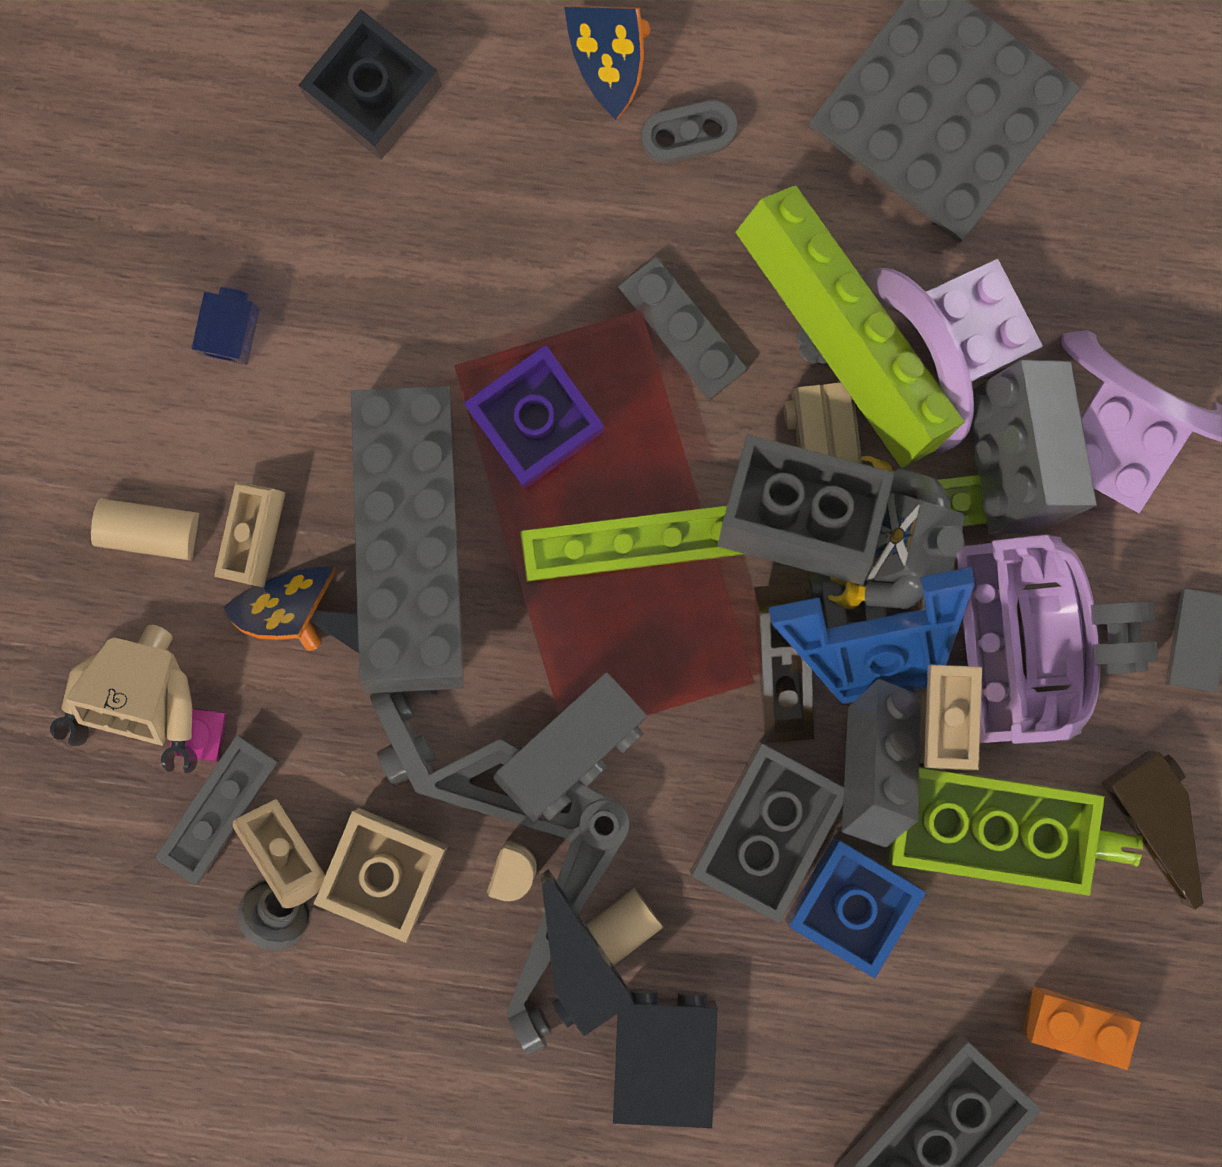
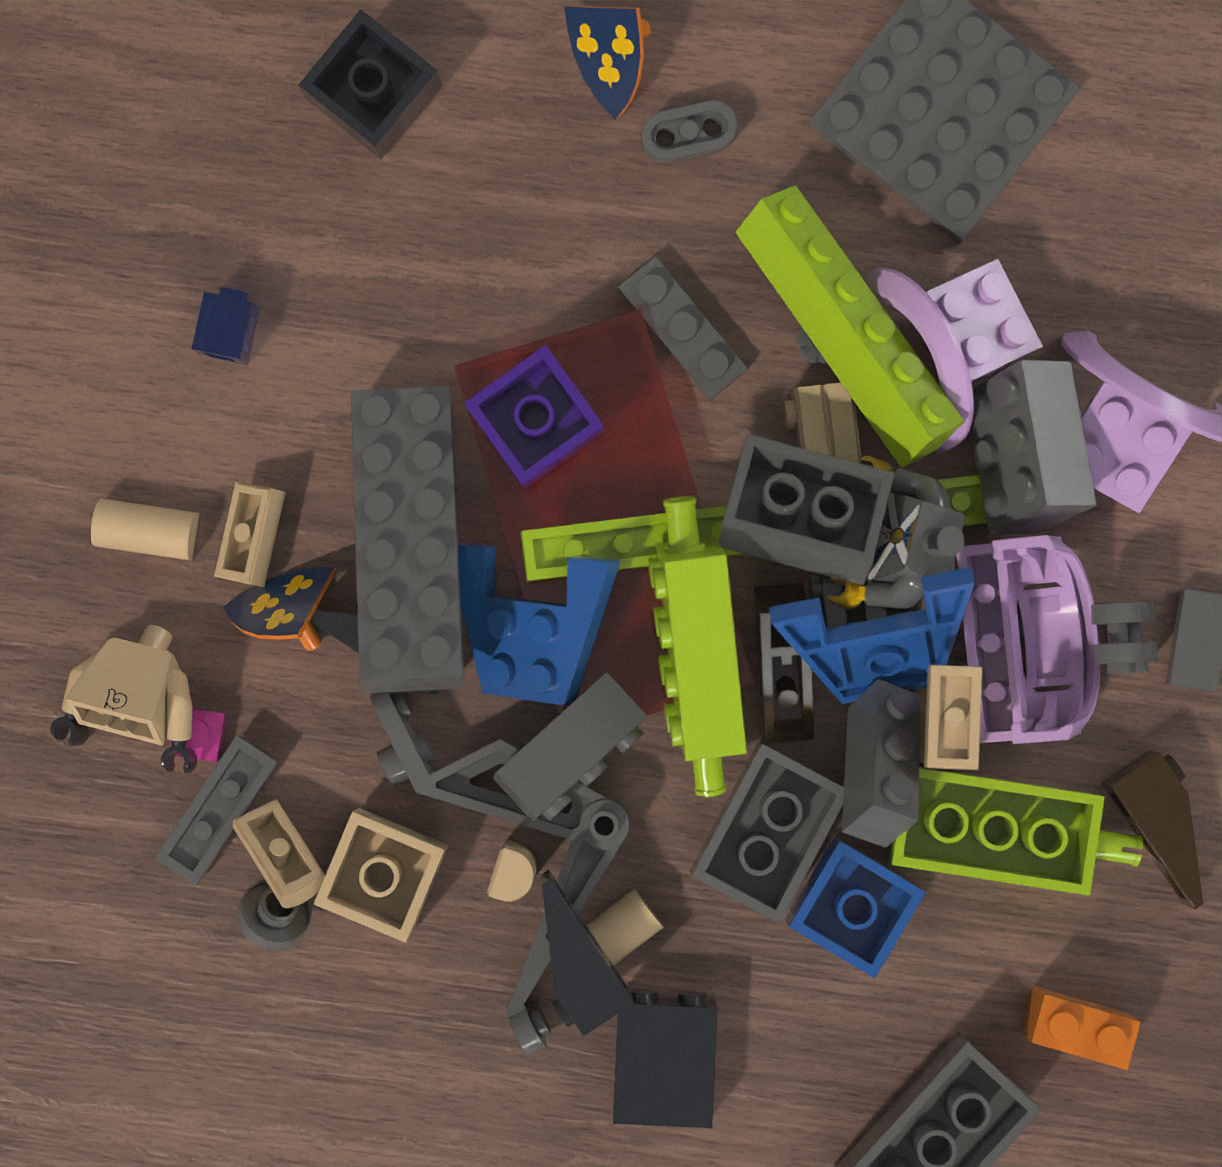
(529, 644): none -> blue wing
(700, 646): none -> lime brick

